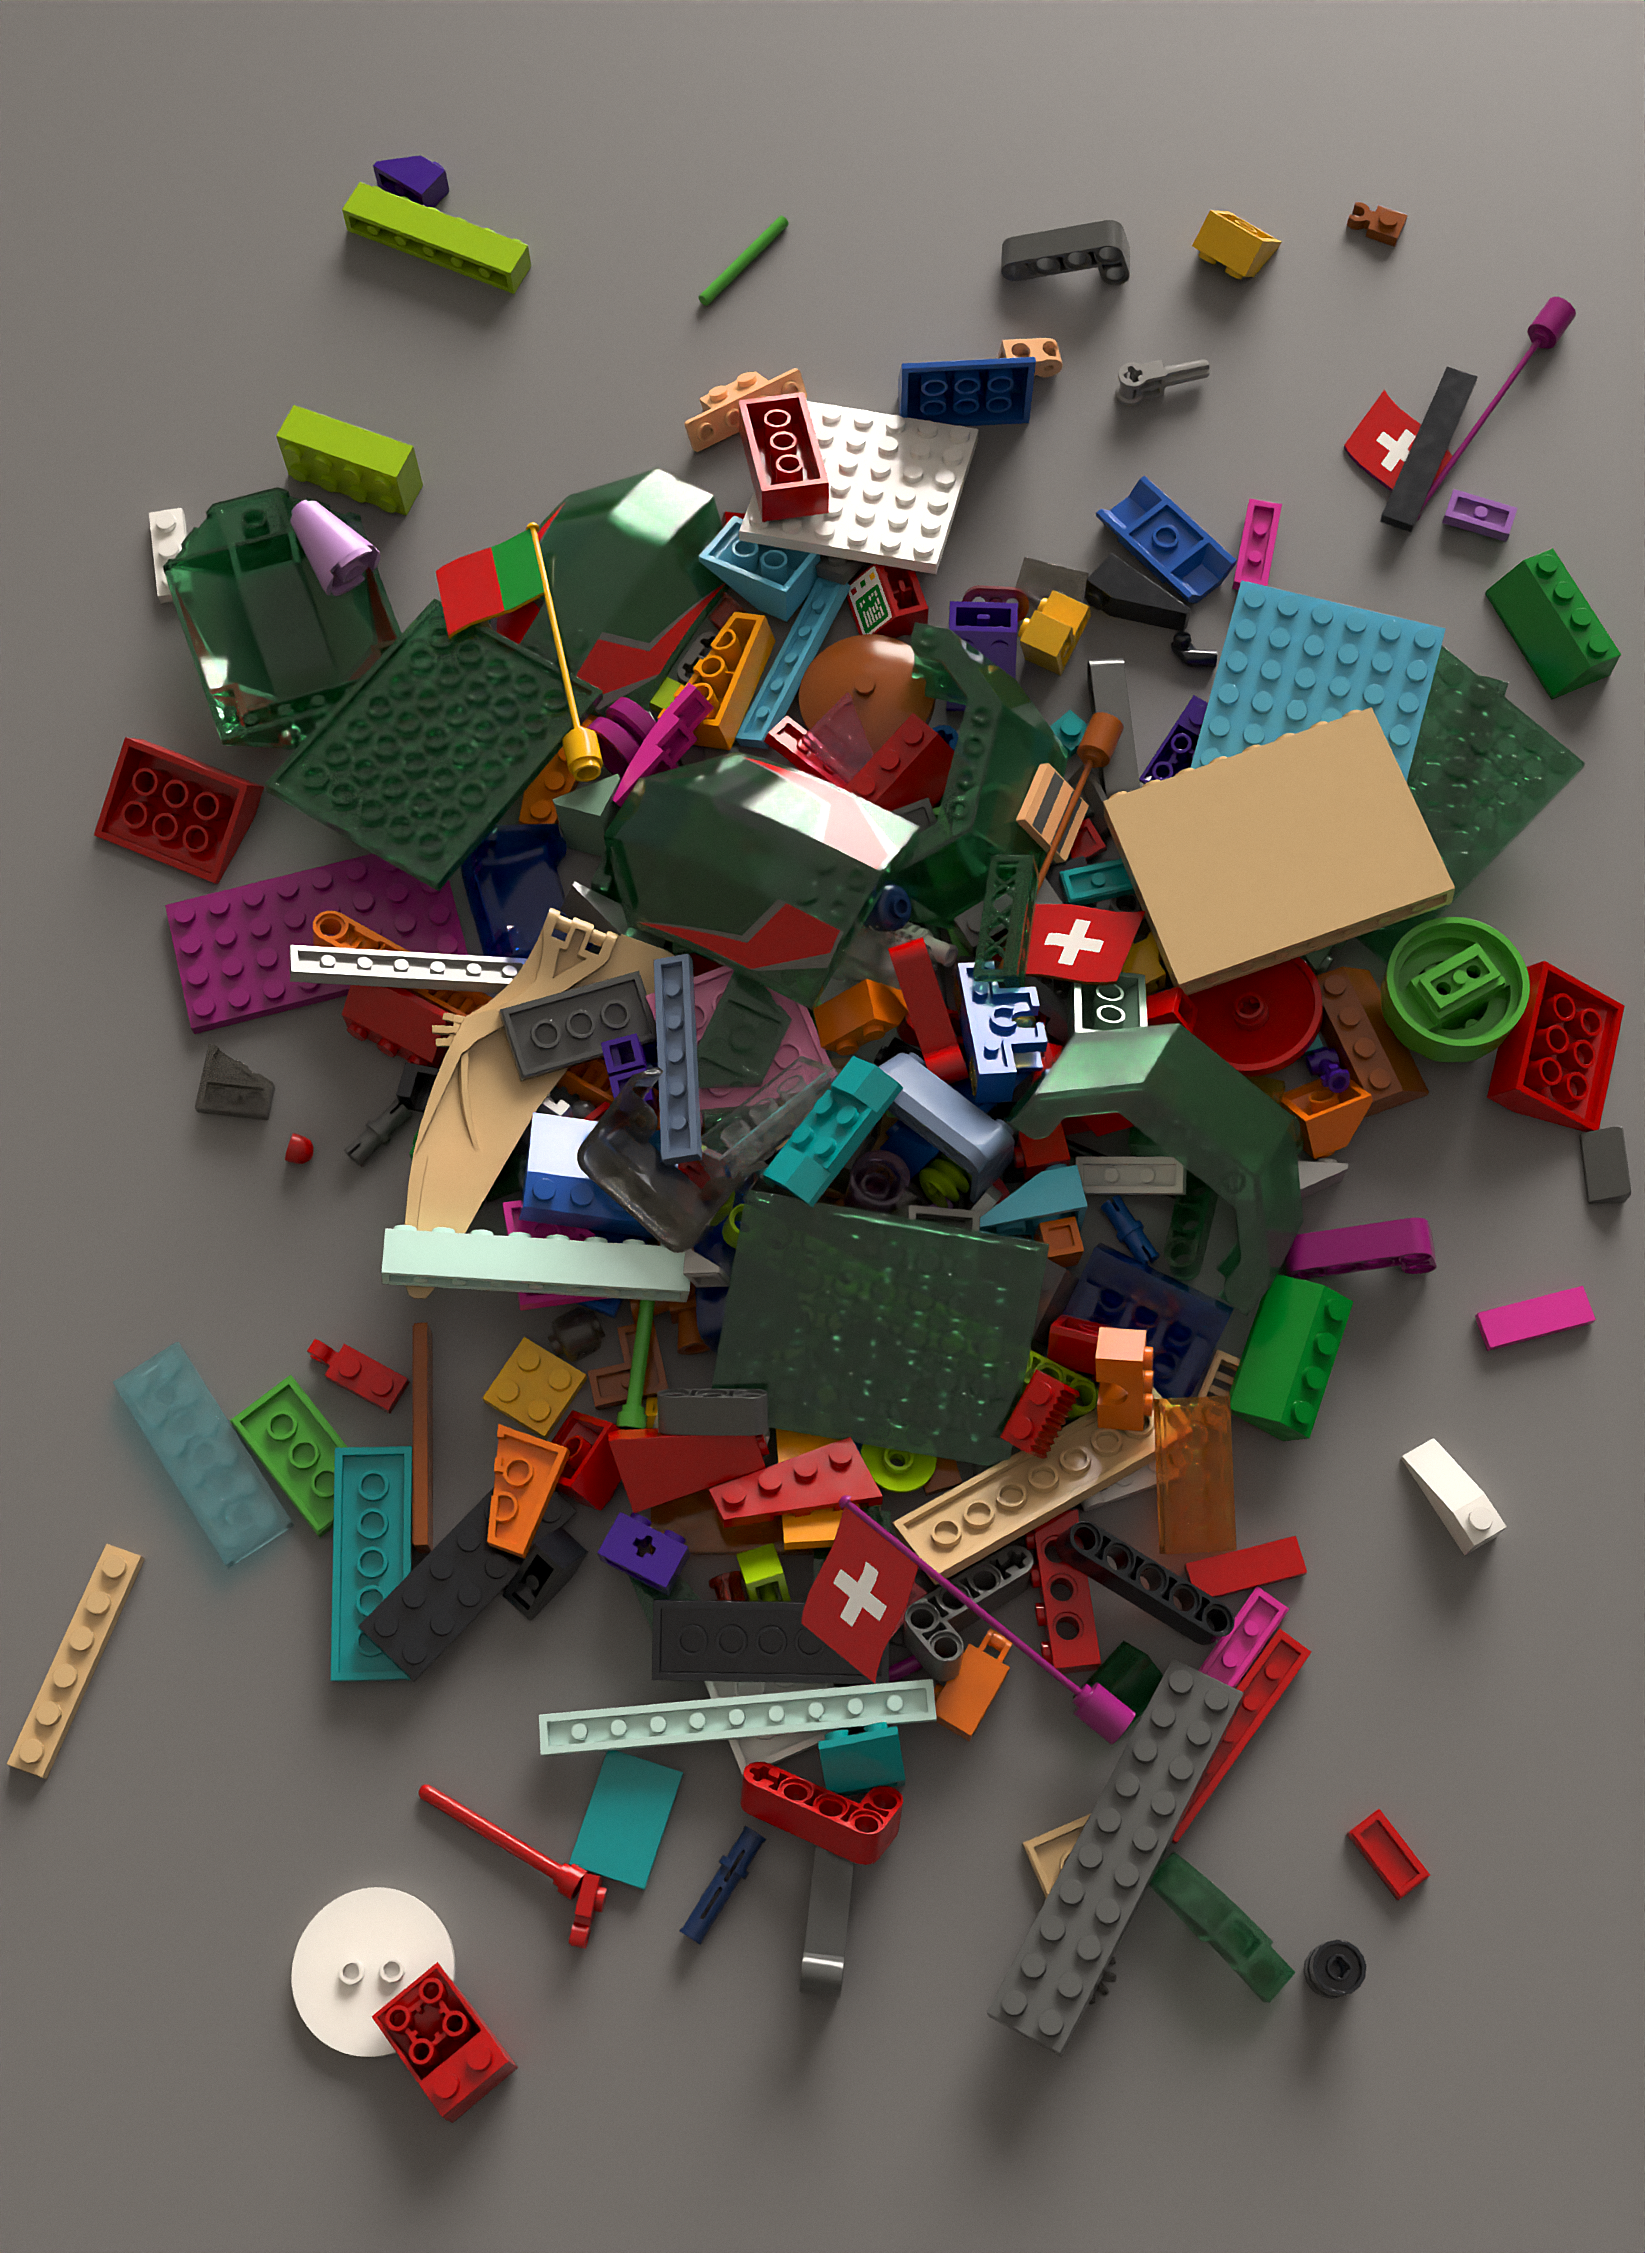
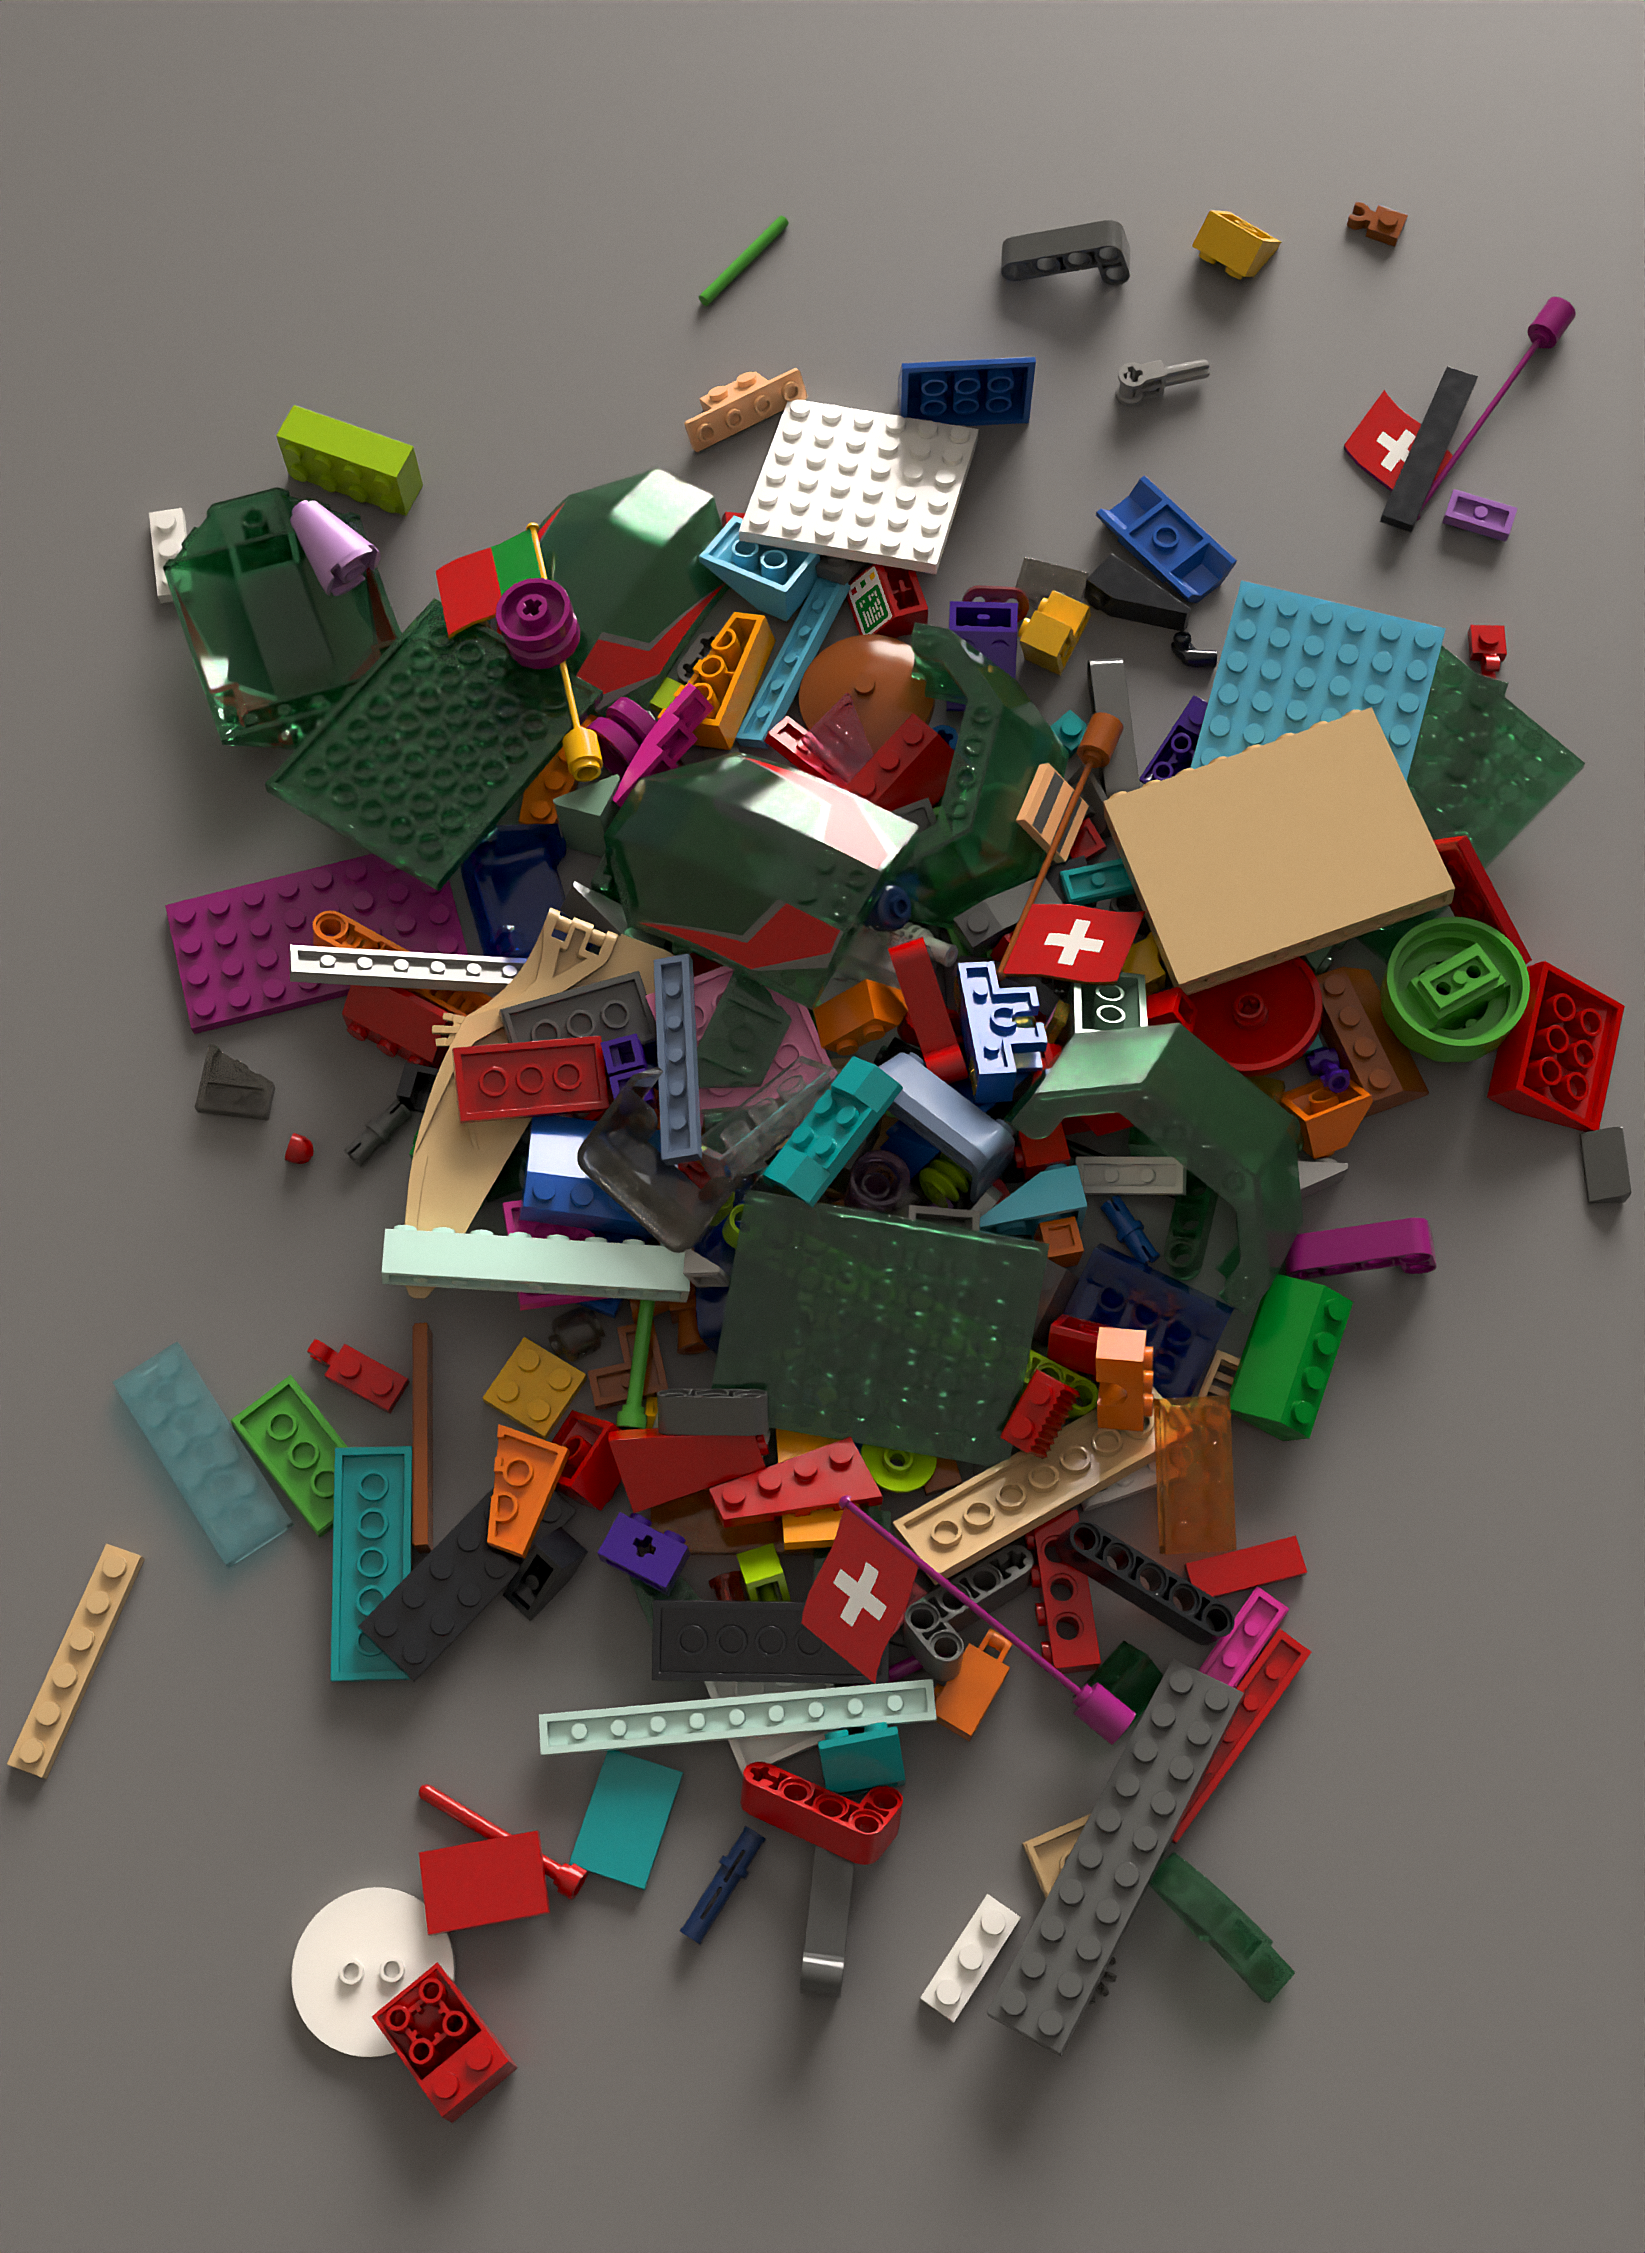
(177, 809): red slope -> none
(413, 178): dark purple slope -> none
(437, 237): lime brick -> none
(484, 1883): none -> red tile
(530, 1079): none -> red plate
(538, 623): none -> magenta wheel
(590, 1900): red plate -> none
(724, 611): clear red piece -> none
(783, 457): red brick -> none
(970, 1958): none -> white plate
(1020, 924): clear green fence -> none
(1043, 349): light nougat leg -> none
(1056, 1021): none -> clear yellow tile
(1257, 543): dark pink plate -> none
(1335, 1969): black wheel -> none
(1388, 1854): red tile -> none
(1454, 1496): white slope -> none
(1474, 891): none -> red tile
(1488, 646): none -> red plate
(1535, 1318): dark pink tile -> none
(1553, 624): green slope -> none

